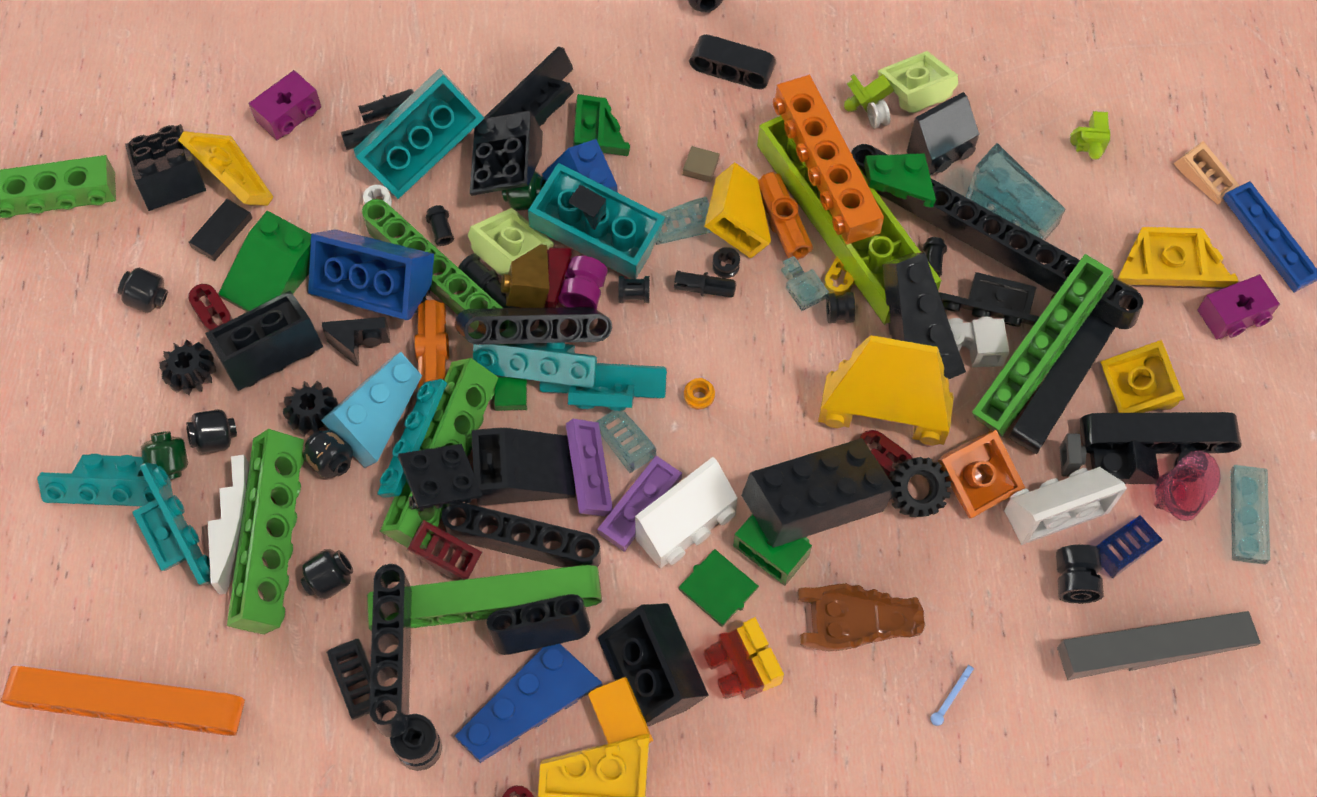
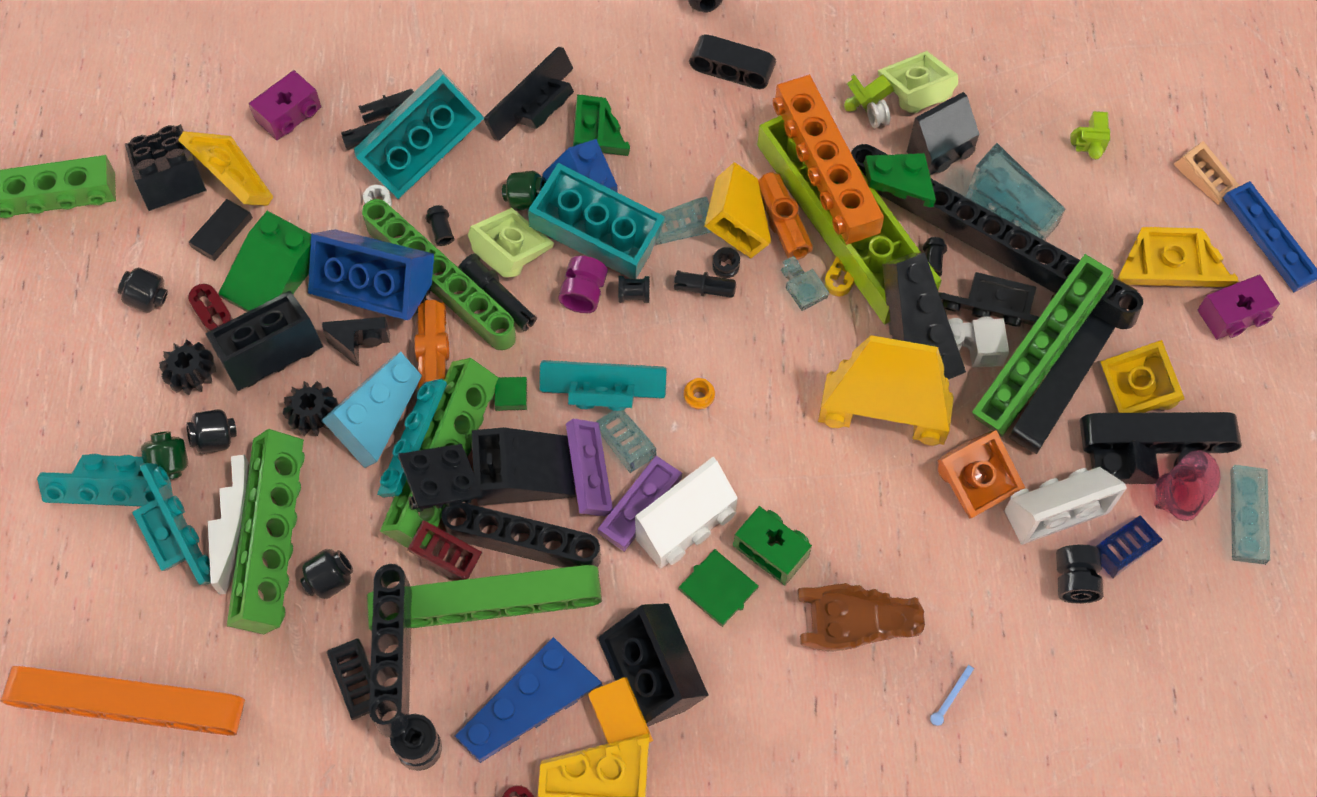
(328, 454): black head -> none
(505, 152): black slope -> none
(521, 319): black beam -> none
(527, 279): pearl gold slope -> none
(538, 362): teal bracket -> none
(538, 624): black beam -> none
(557, 266): dark red slope -> none
(590, 204): black slope -> none
(701, 164): dark tan tile -> none
(749, 660): clear red hips -> none
(817, 492): black brick -> none
(840, 307): black wheel -> none
(887, 450): dark red beam -> none
(936, 481): black tyre -> none
(1071, 454): dark grey plate -> none
(1156, 644): dark grey slope -> none

